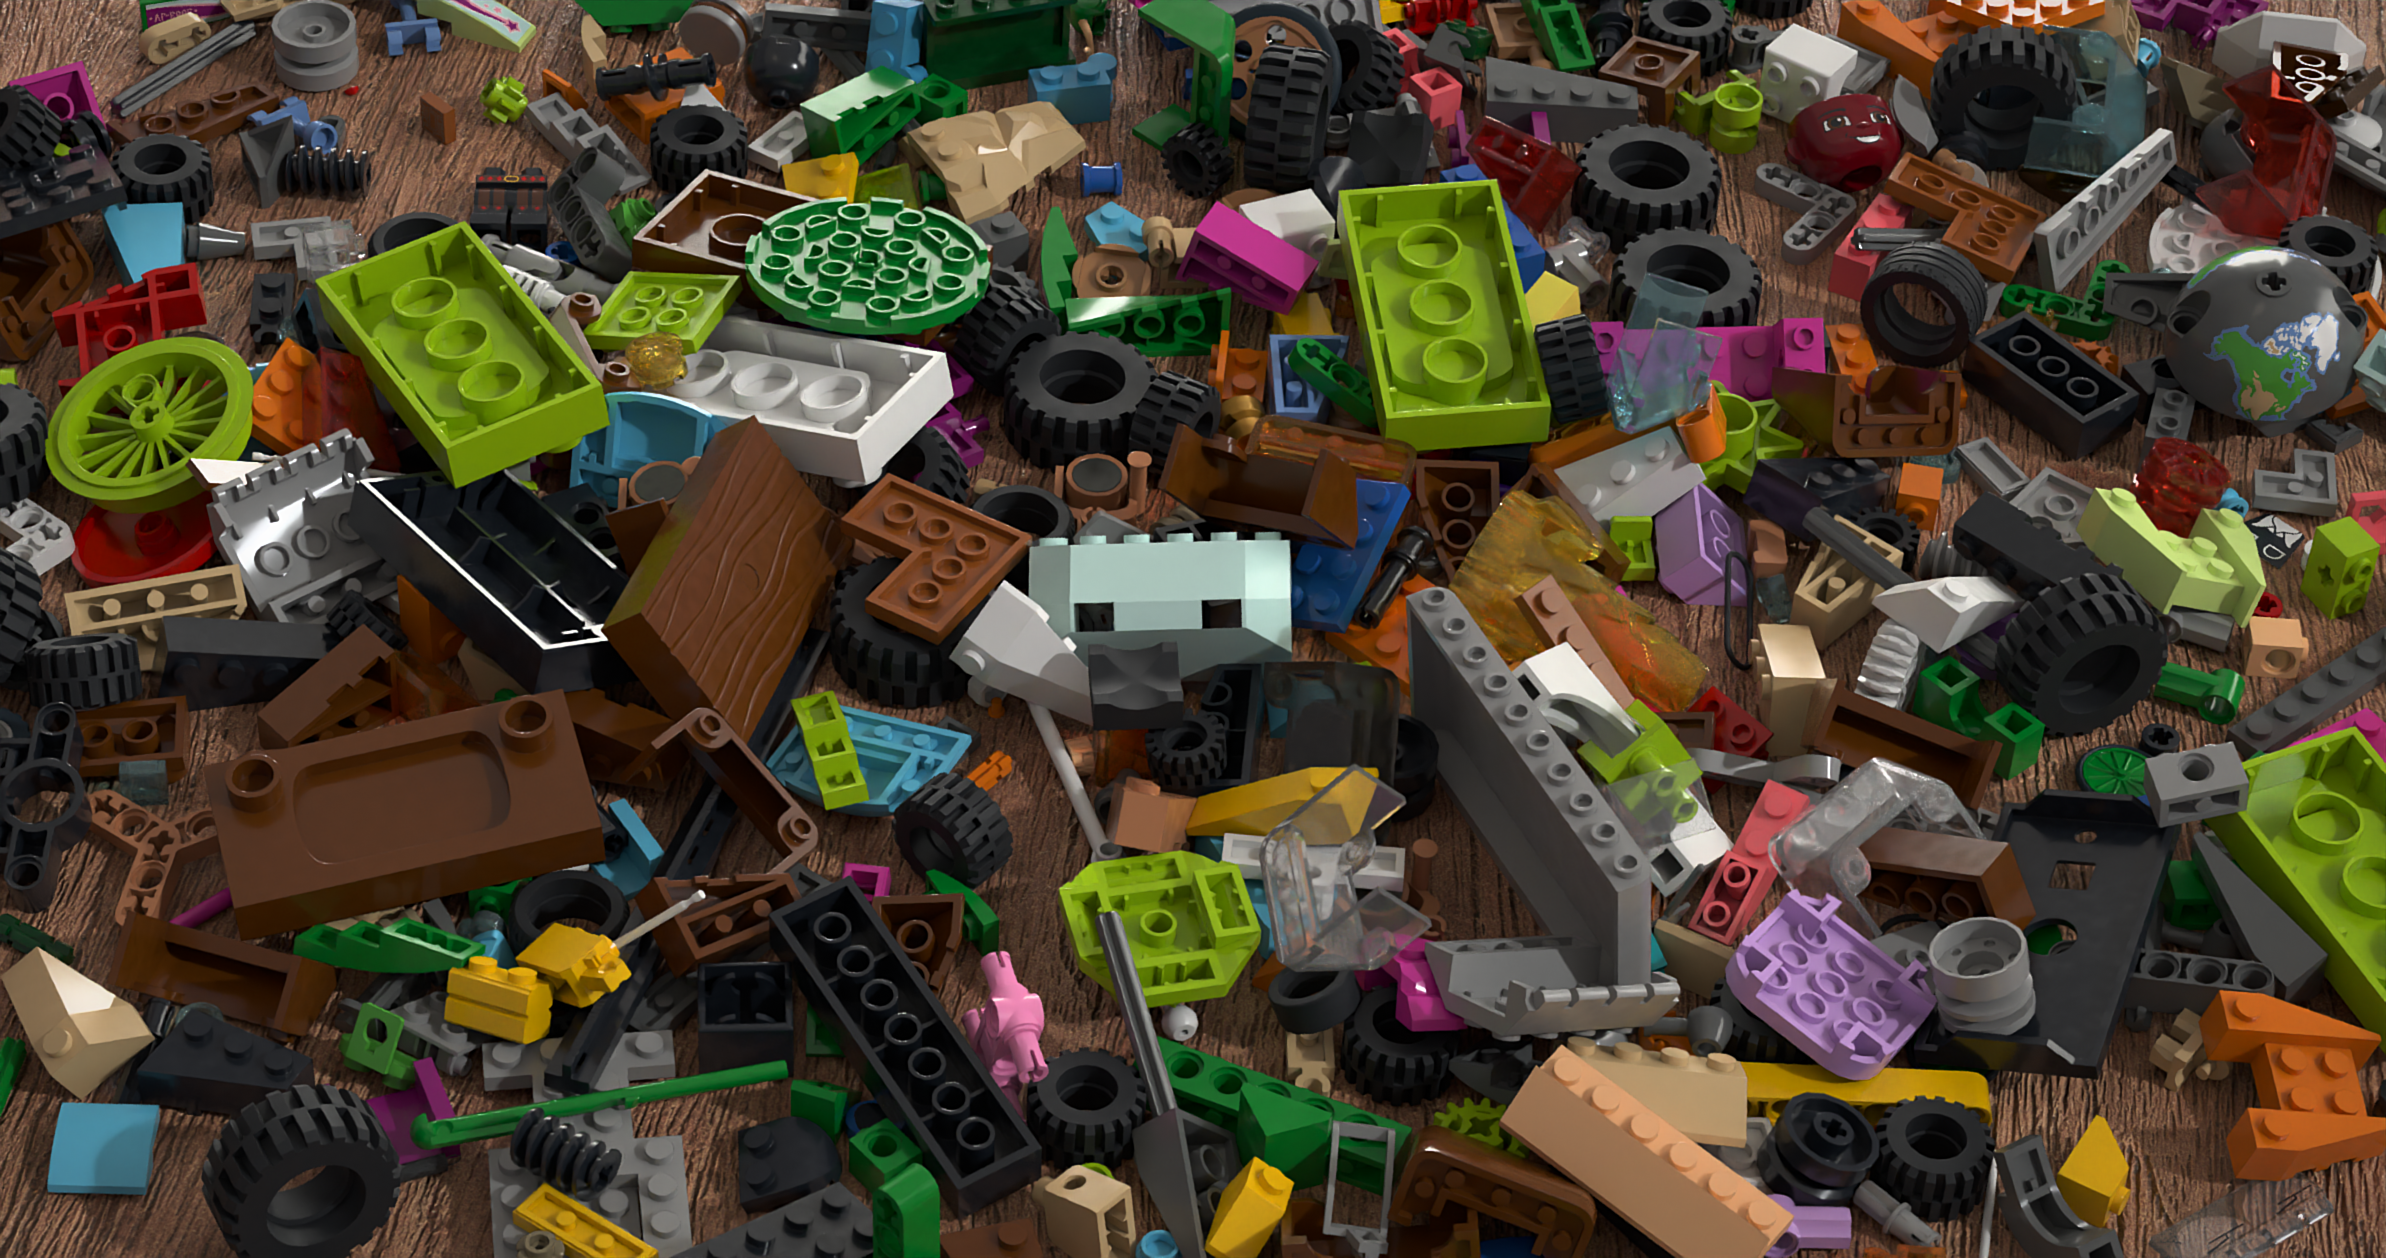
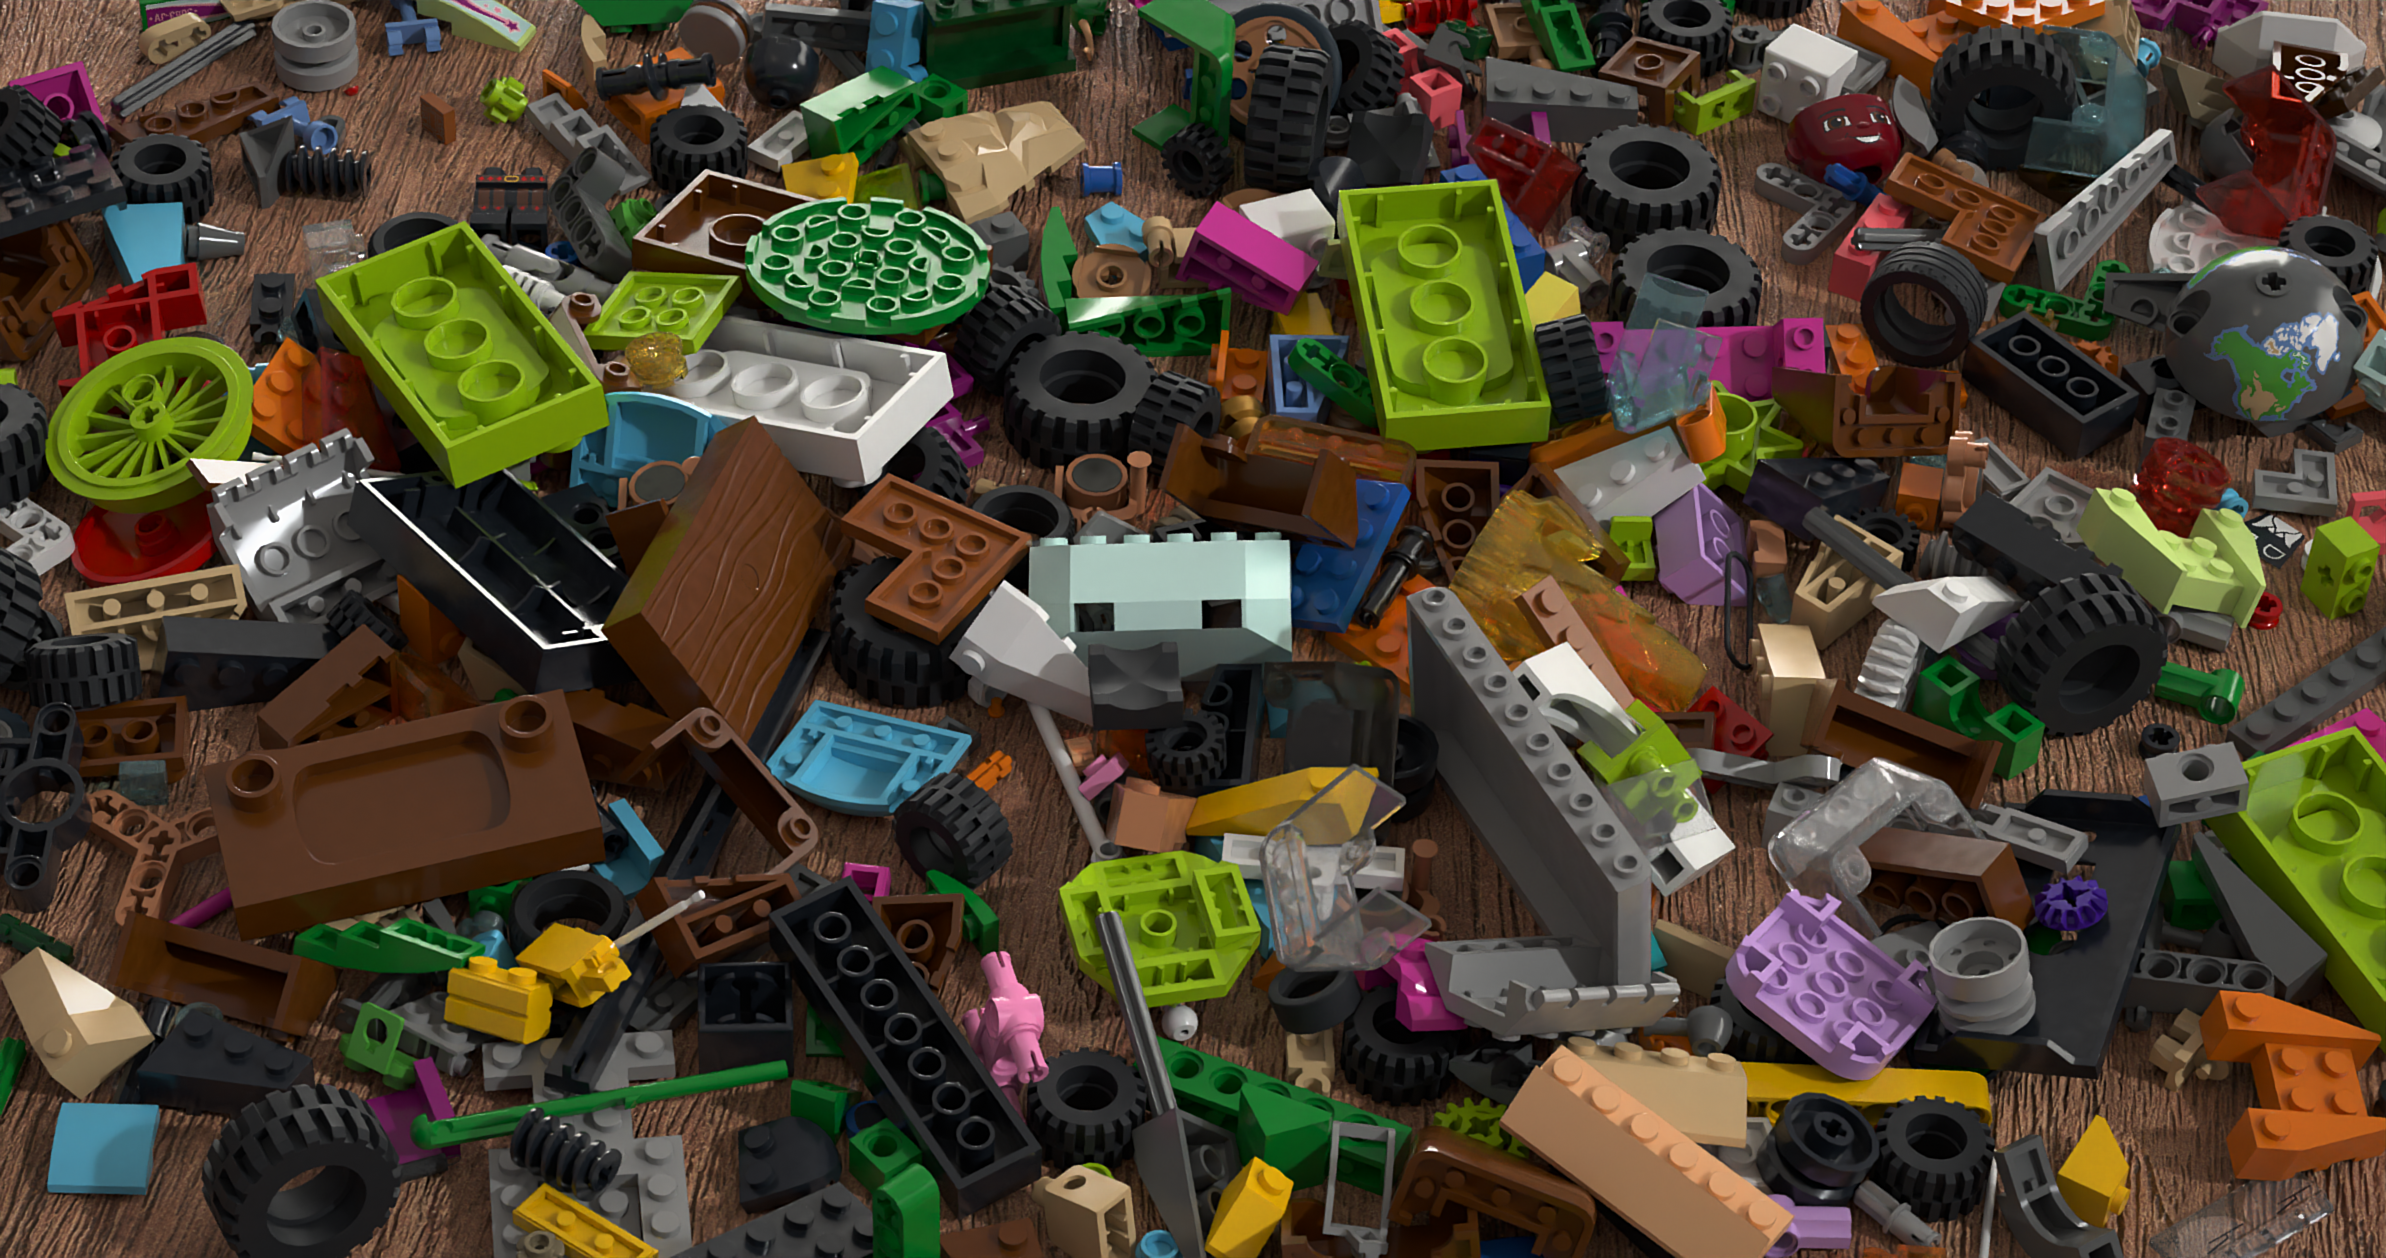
(283, 239): light grey plate -> none
(829, 750): lime slope -> none
(1078, 90): dark azure hinge -> none
(1101, 774): none -> bright pink plate
(1673, 912): dark grey piece -> none
(1735, 118): lime wheel -> none
(1746, 870): coral slope -> none
(1852, 185): none -> blue axle
(1962, 476): none -> nougat piece
(2032, 836): none -> light grey hinge
(2057, 914): none -> dark purple gear
(2112, 770): green wheel -> none
(2273, 647): light nougat brick -> none

